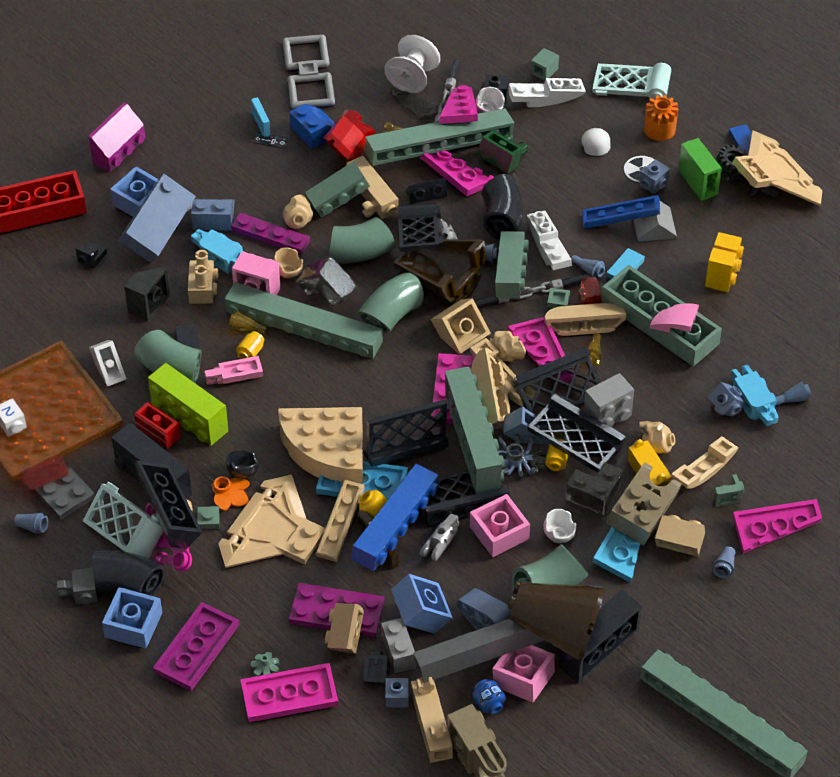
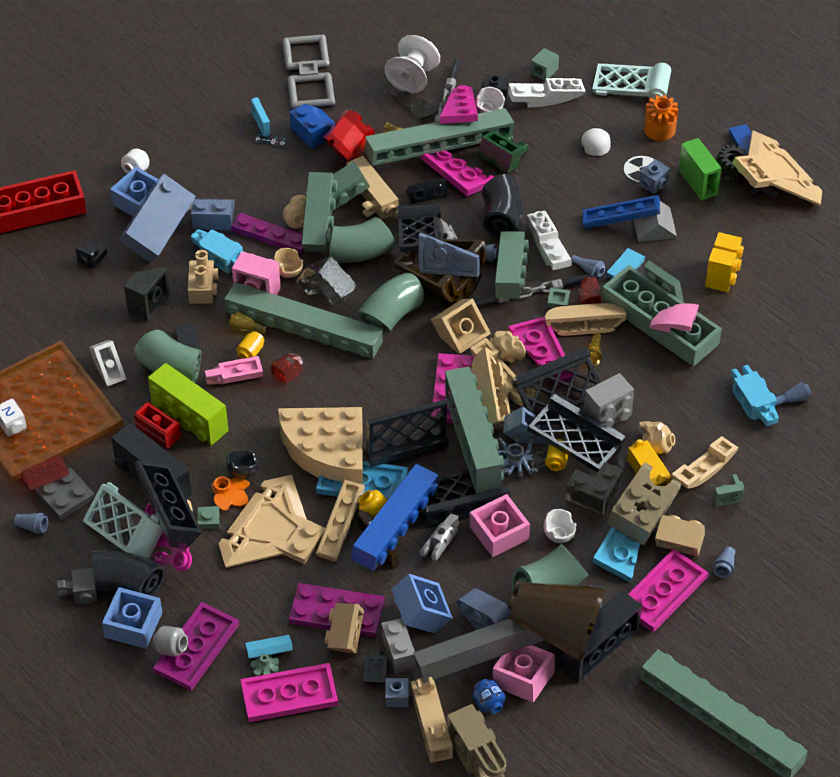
(116, 138): slope -> none
(133, 159): none -> white head
(170, 641): none -> light grey head
(269, 646): none -> medium azure tile
(287, 367): none -> clear red rock
(318, 212): none -> sand green brick
(444, 258): none -> sand blue wing
(663, 279): none -> sand green plate
(667, 588): none -> dark pink plate
(727, 399): sand blue brick -> none
(771, 523): dark pink wing -> none

